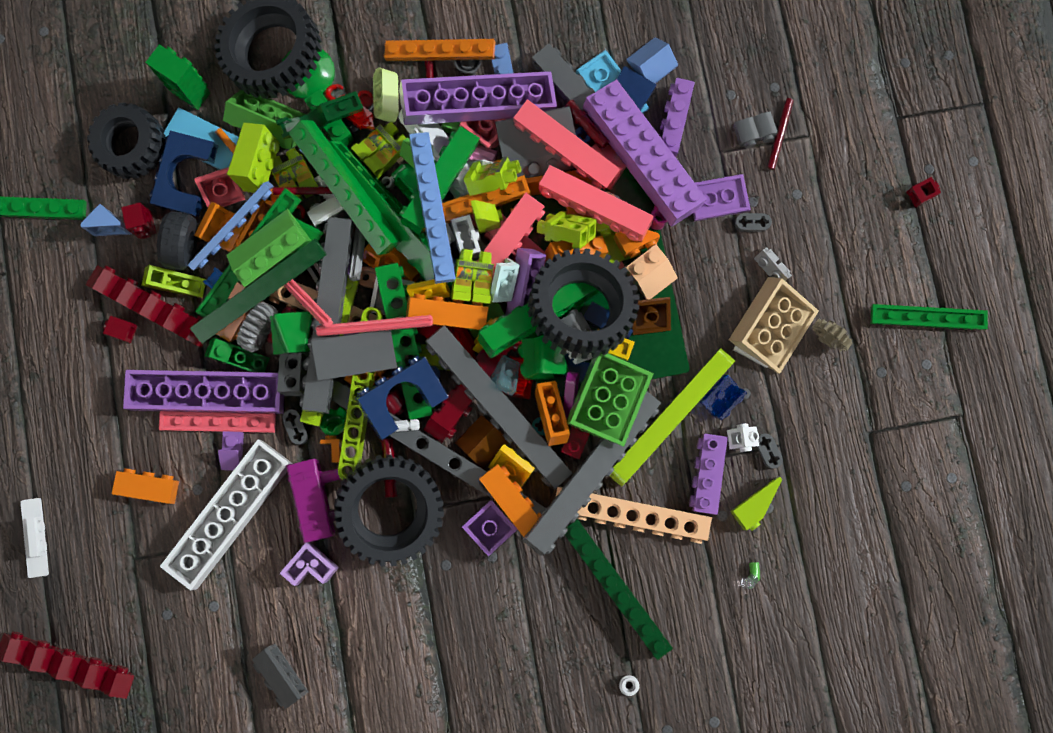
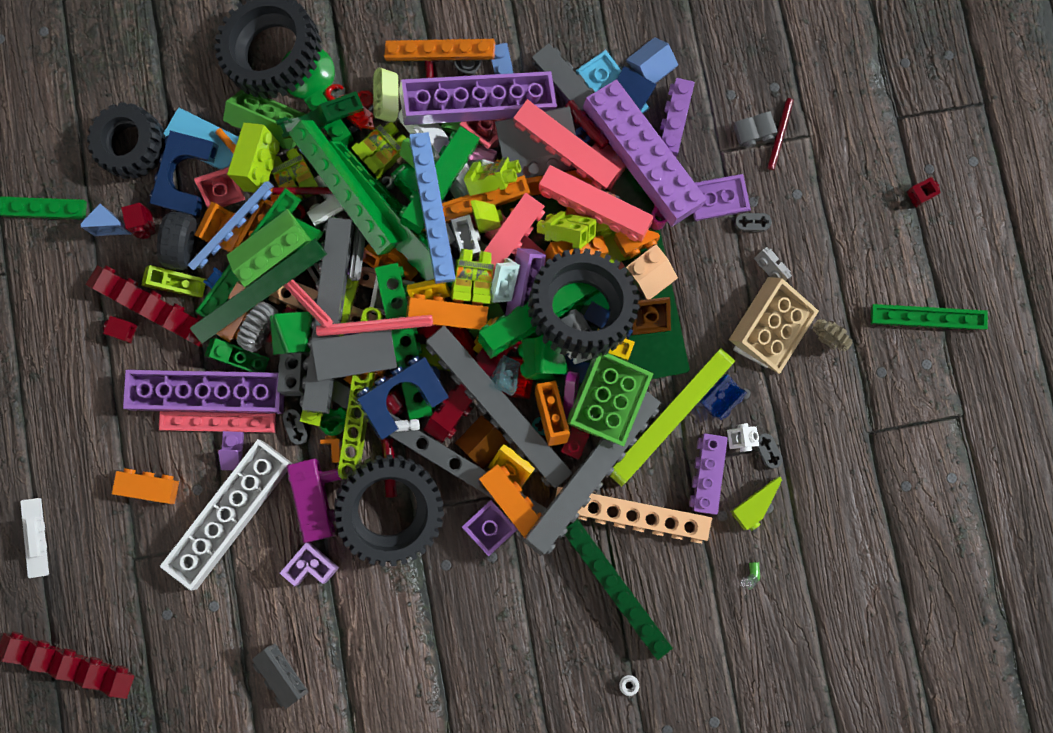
(178, 76): green brick -> none

